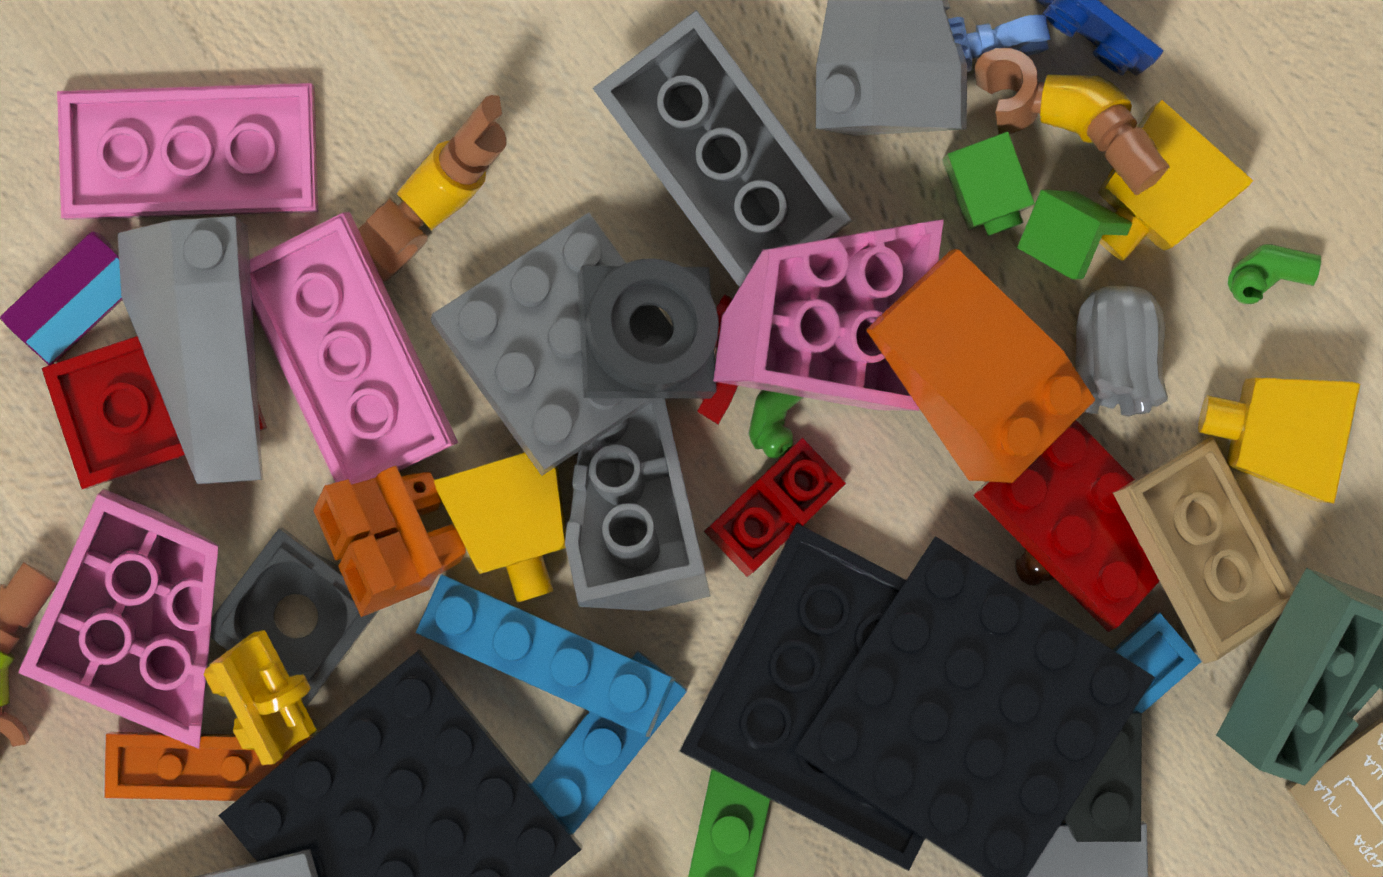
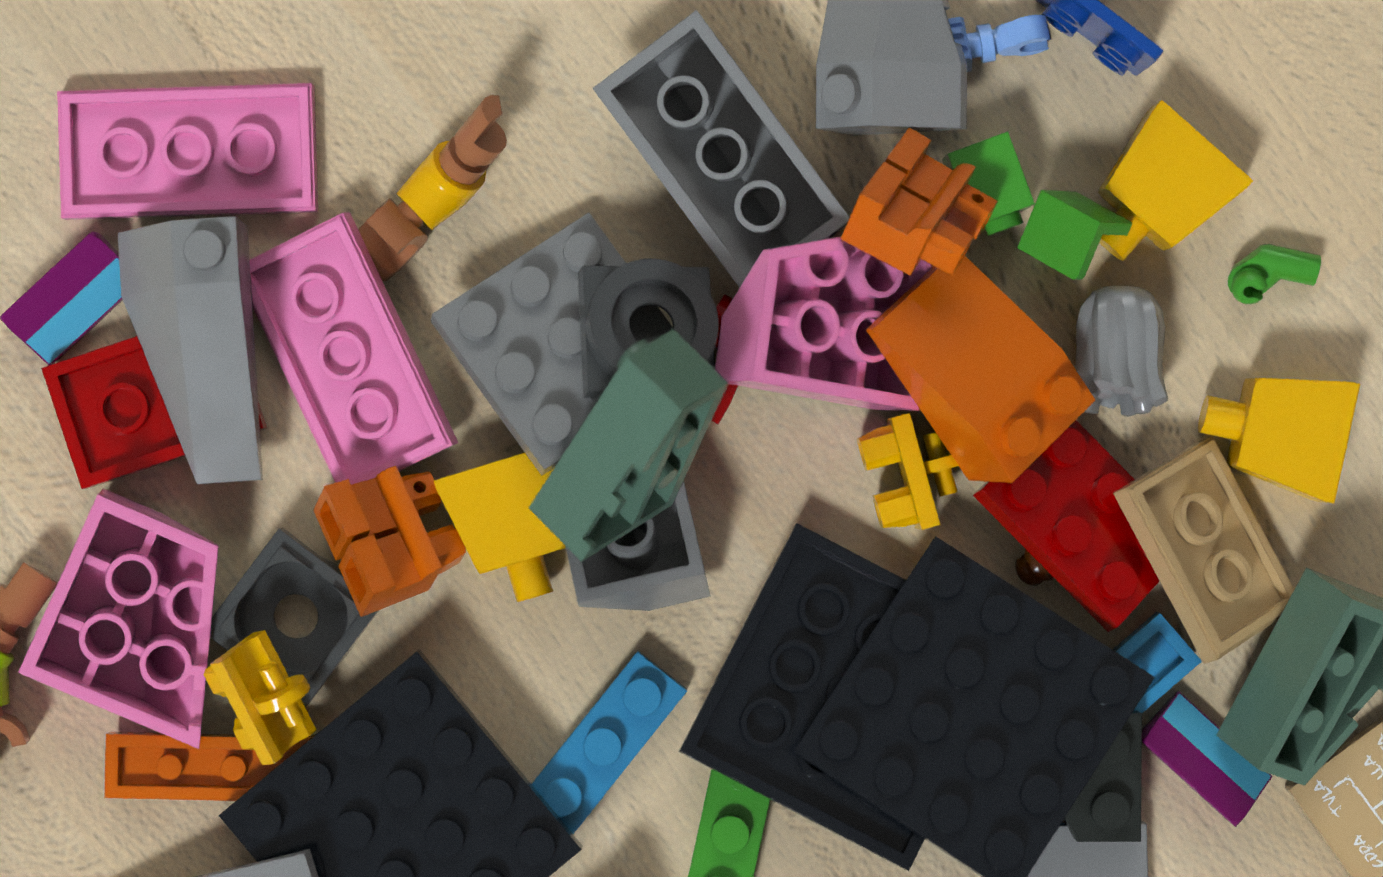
(545, 655): dark azure plate -> none
(631, 446): none -> sand green wedge
(768, 421): bright green arm -> none
(773, 505): red slope -> none
(899, 445): none -> yellow hips
(918, 210): none -> orange hips
(1073, 103): nougat piece -> none
(1190, 748): none -> slope

